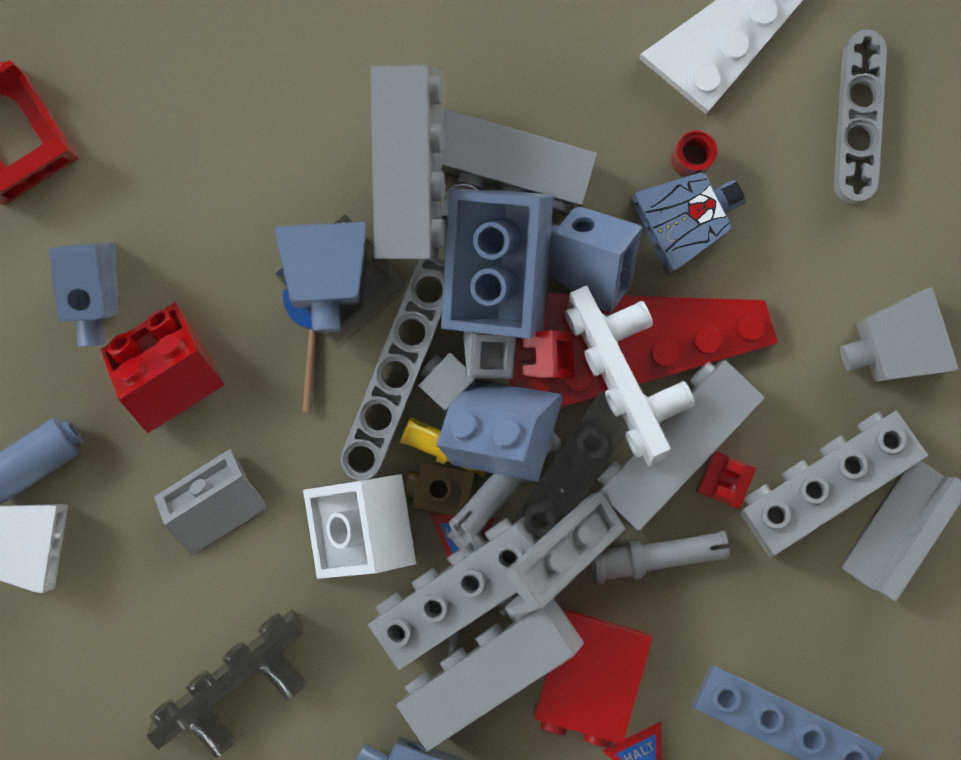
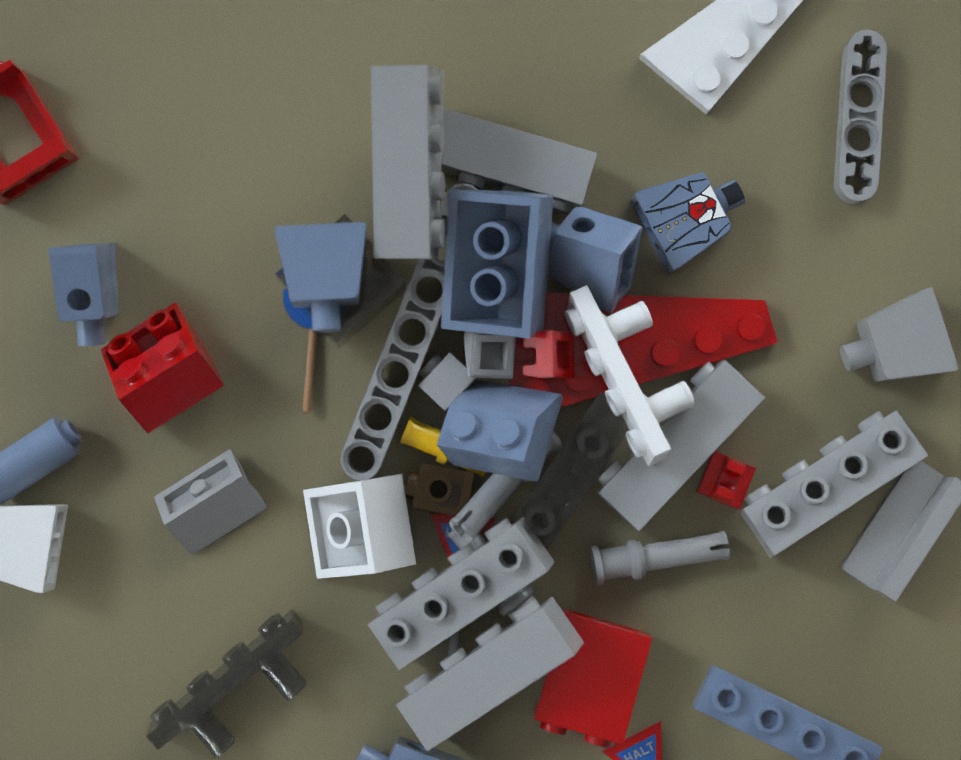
(562, 553): light grey panel -> none
(704, 142): red beam -> none

